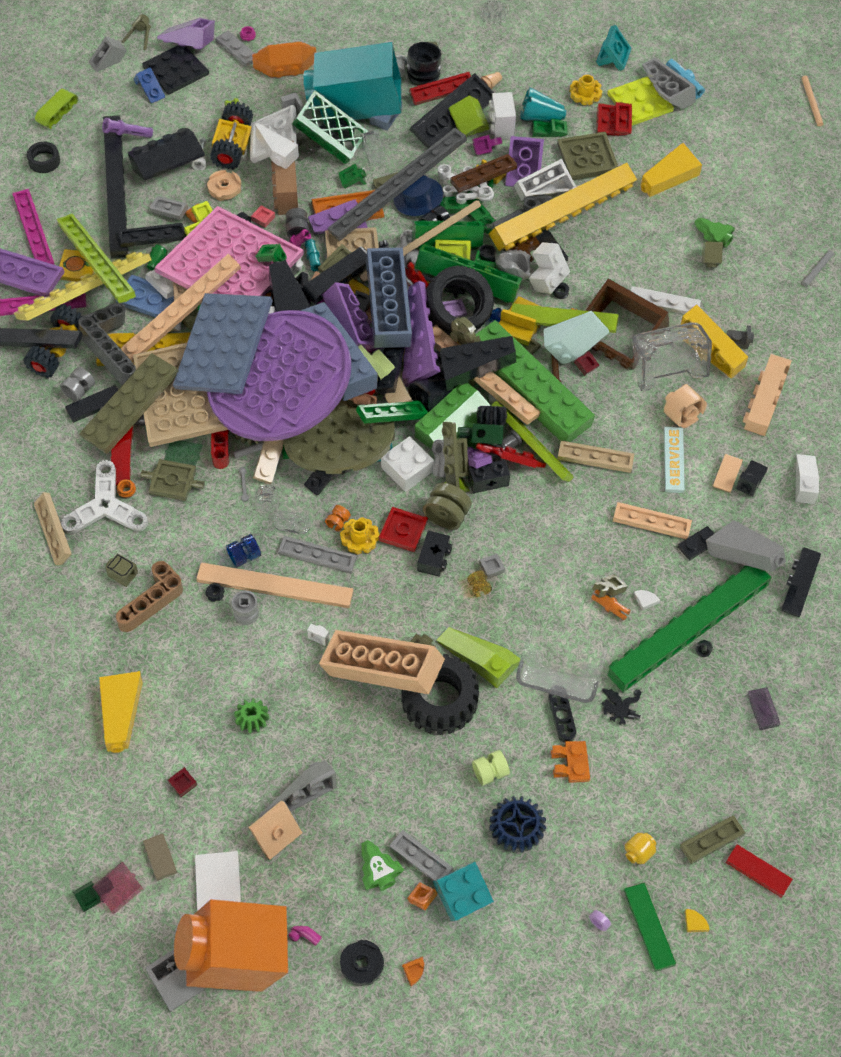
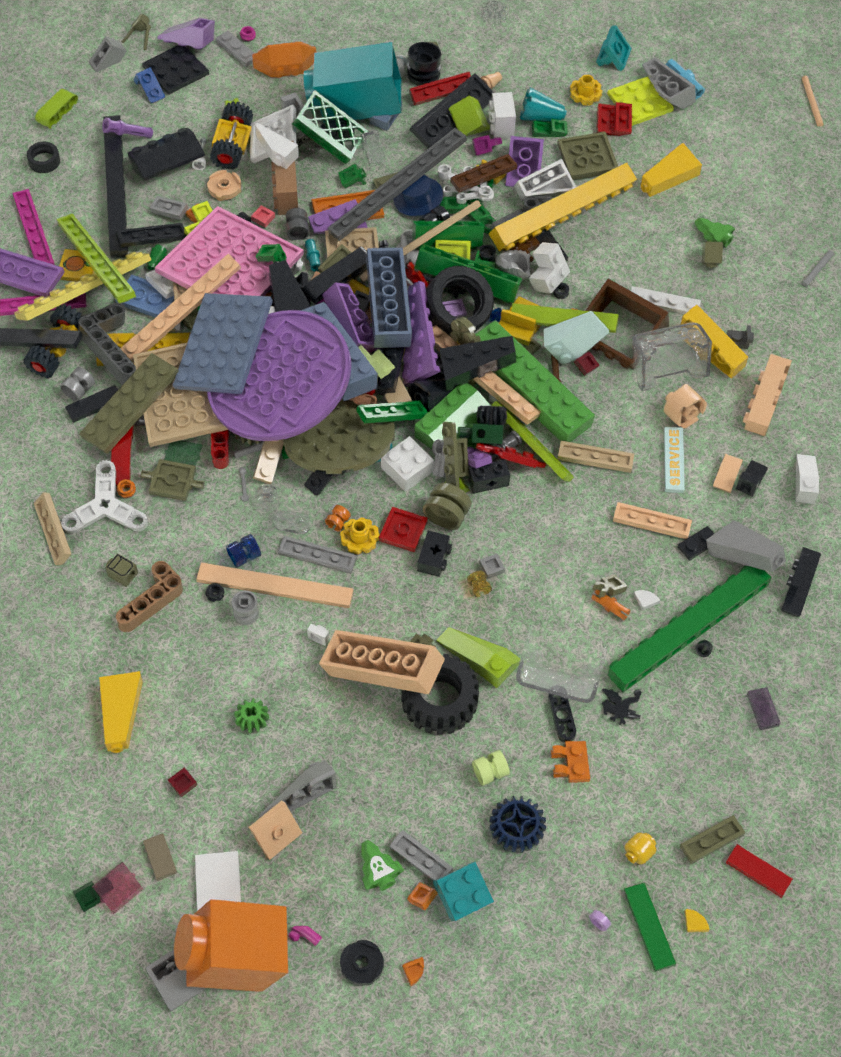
(300, 238): dark pink pin -> none

